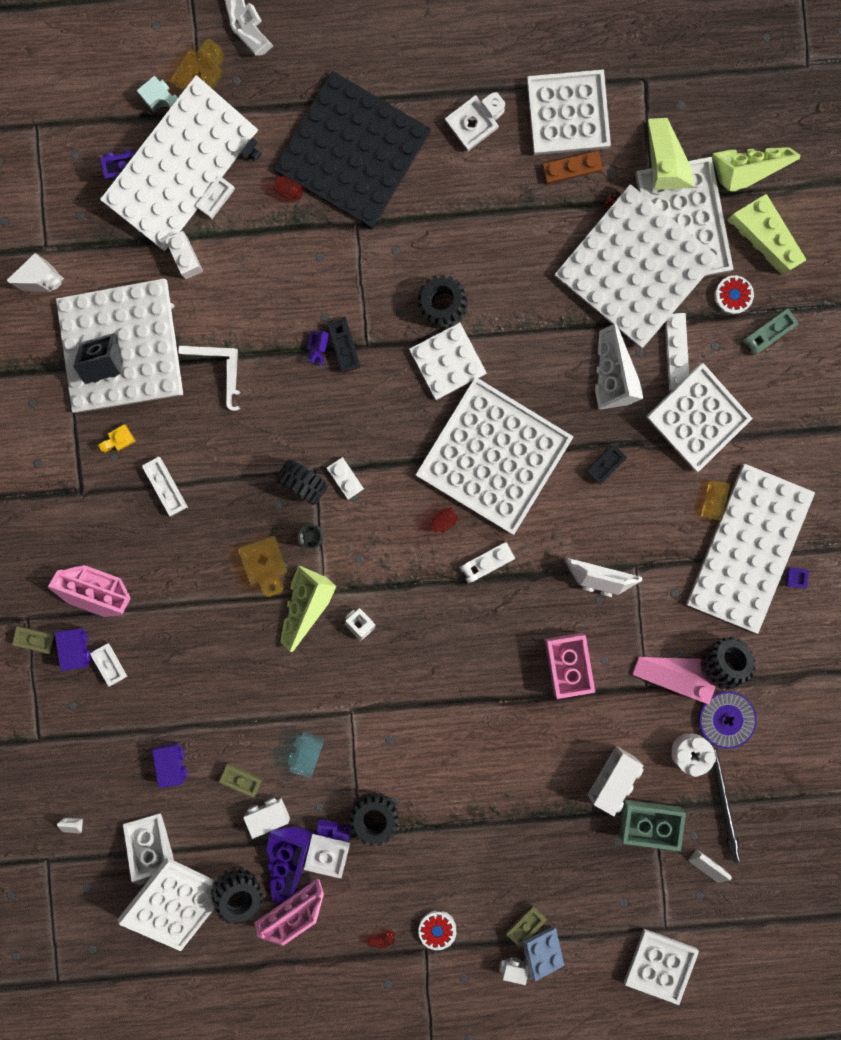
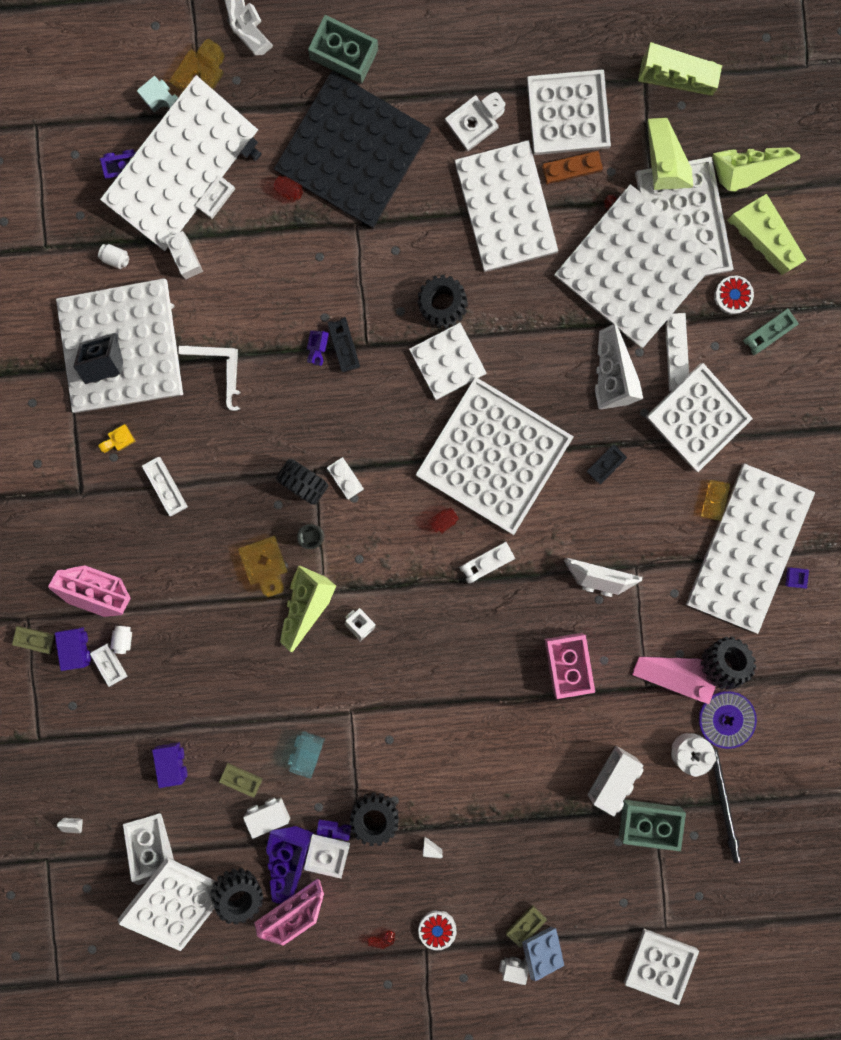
(36, 276): white slope -> none
(113, 256): none -> white brick
(121, 639): none -> white brick
(343, 49): none -> sand green brick
(431, 849): none -> white slope
(506, 206): none -> white plate
(679, 70): none -> yellowish green wedge
(709, 867): white slope -> none

